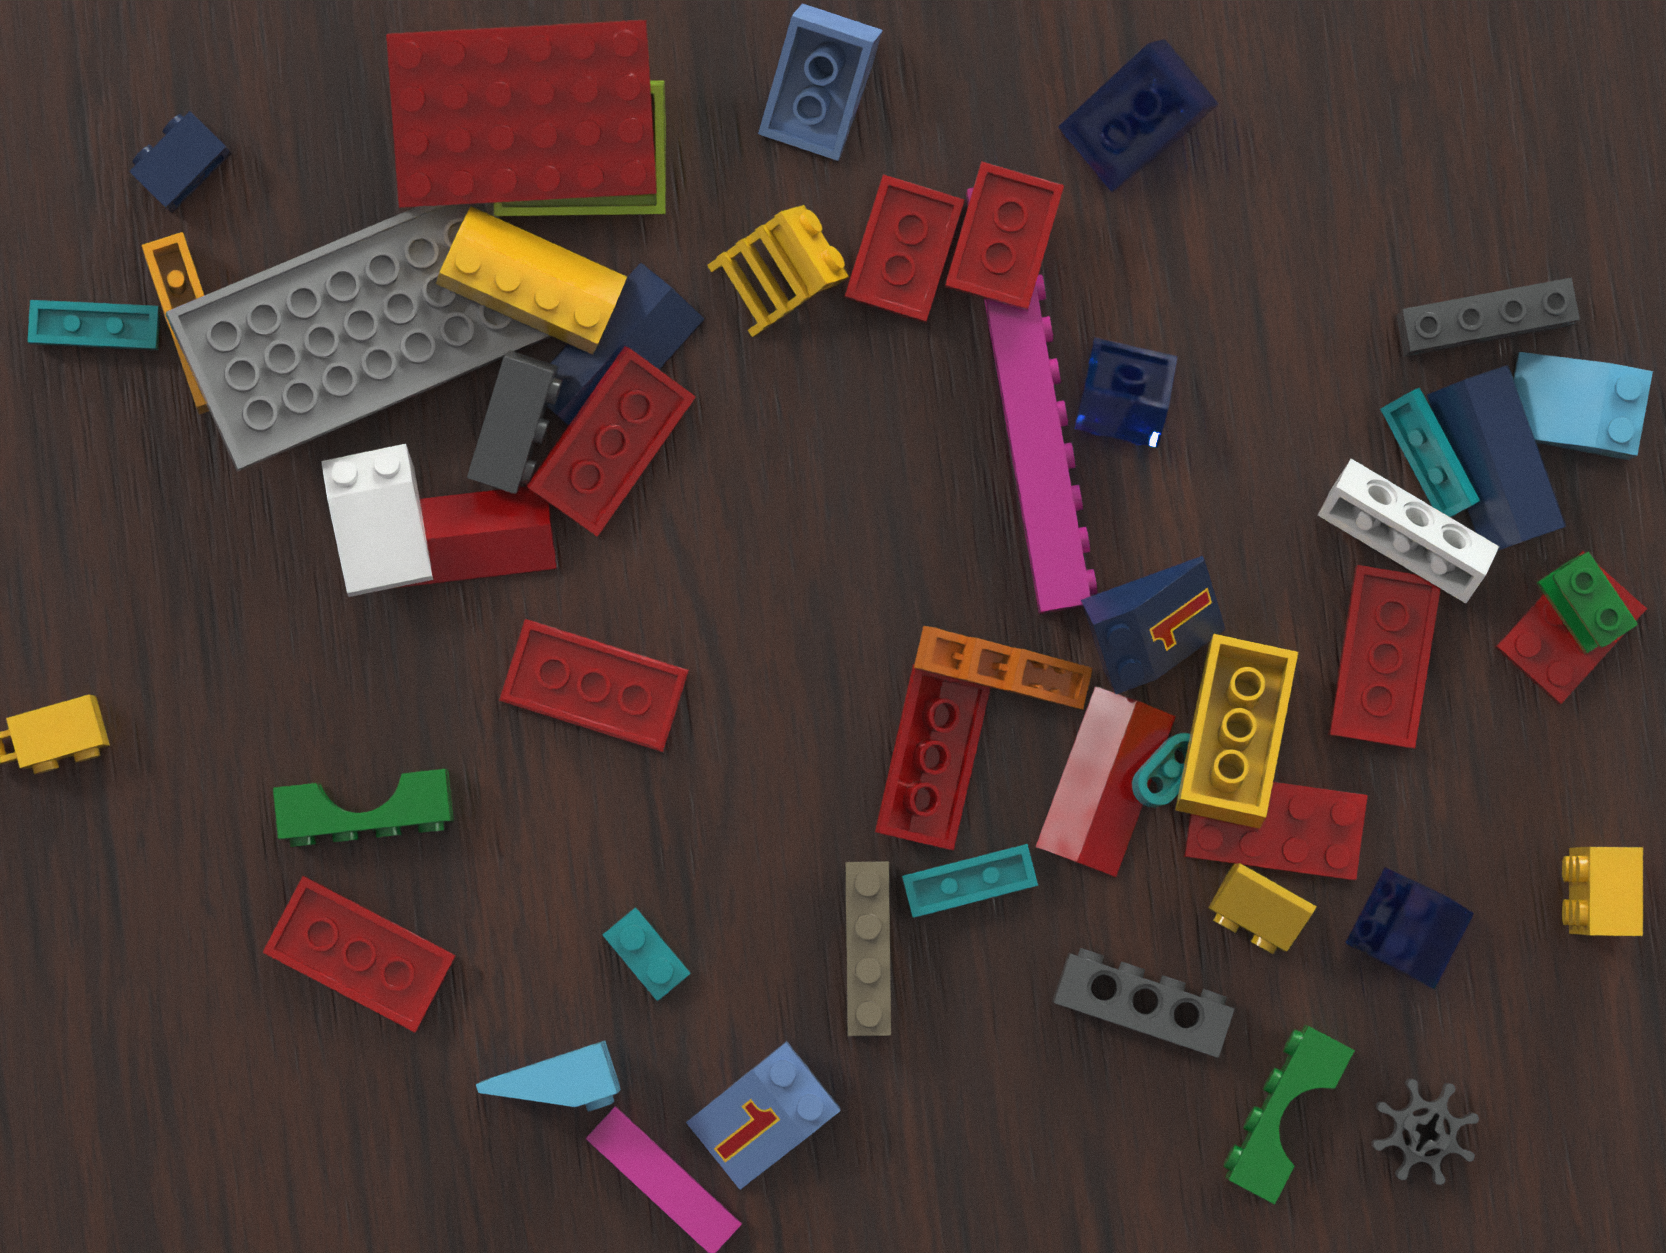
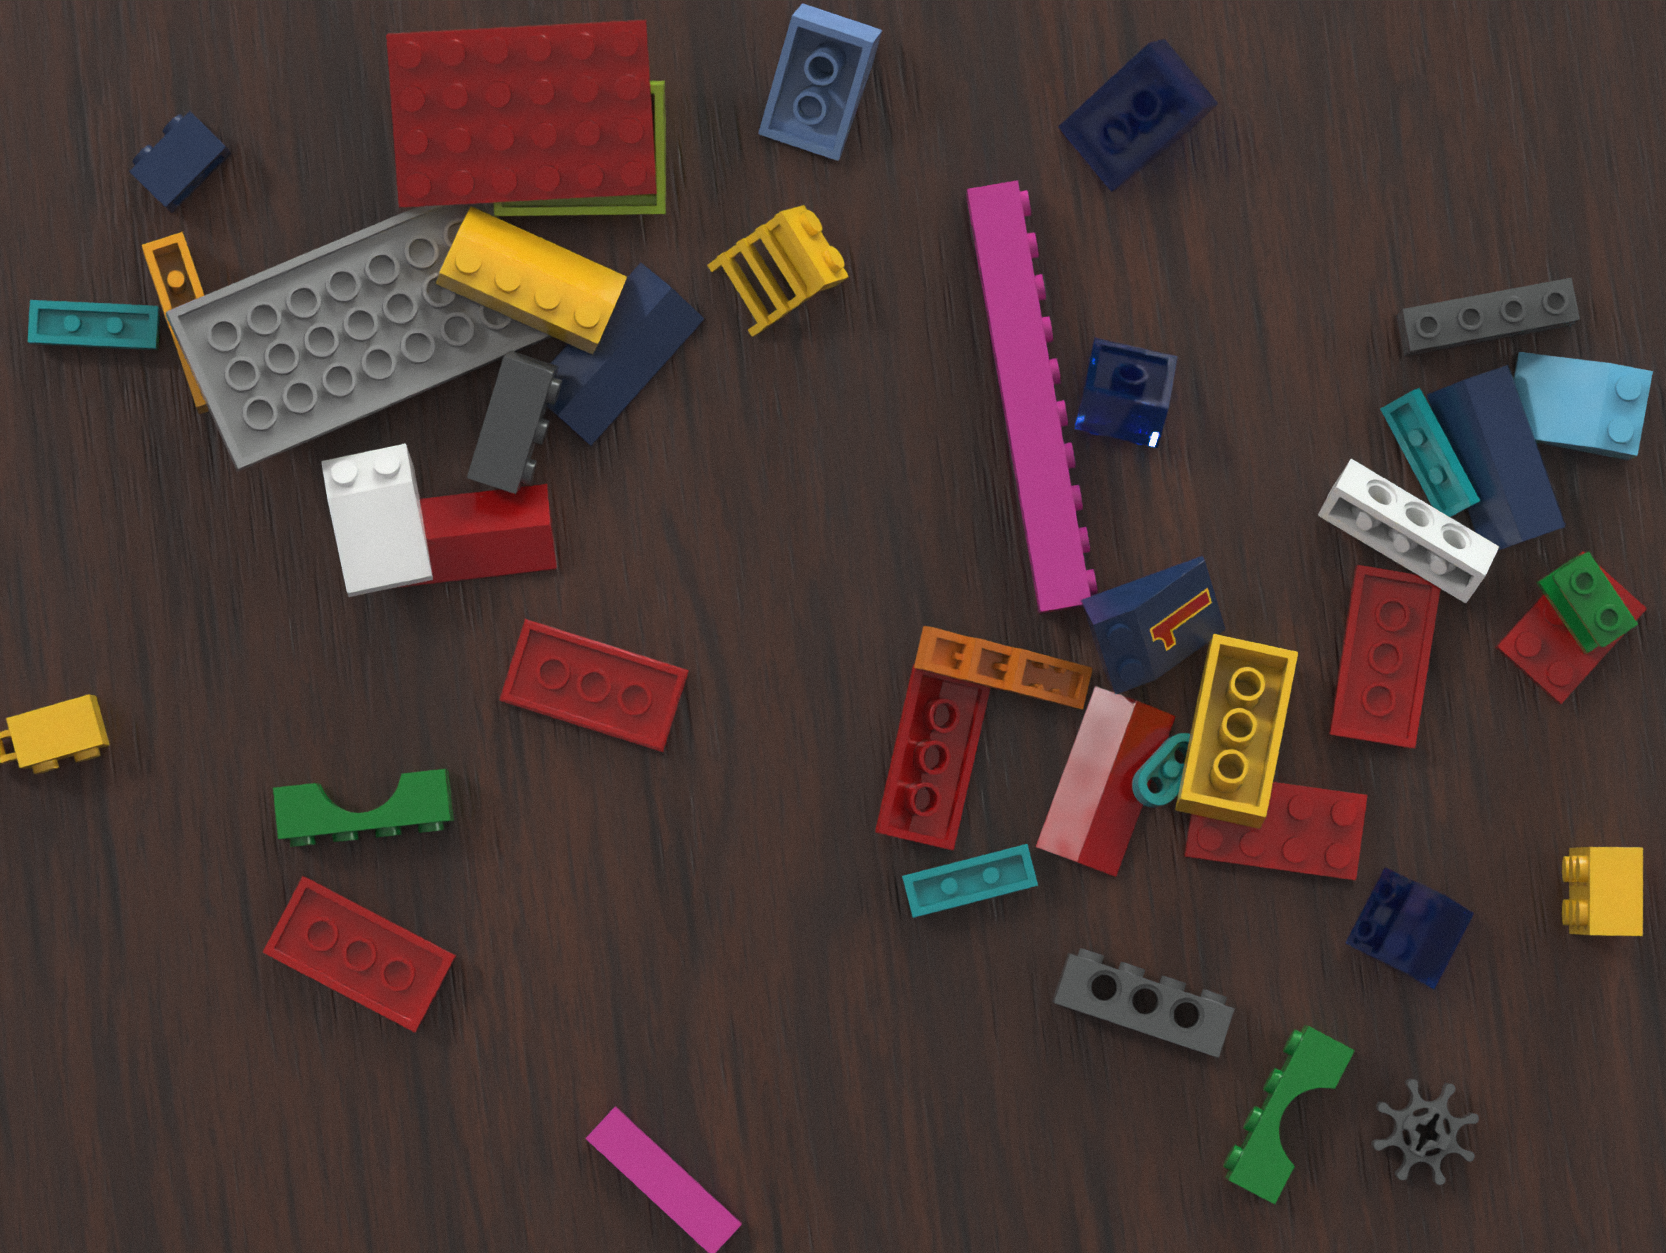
(566, 1080): medium azure slope -> none
(611, 441): red plate -> none
(646, 954): teal plate -> none
(763, 1115): medium blue slope -> none
(868, 949): dark tan brick -> none
(904, 248): red plate -> none
(1004, 236): red plate -> none
(1260, 908): yellow slope -> none

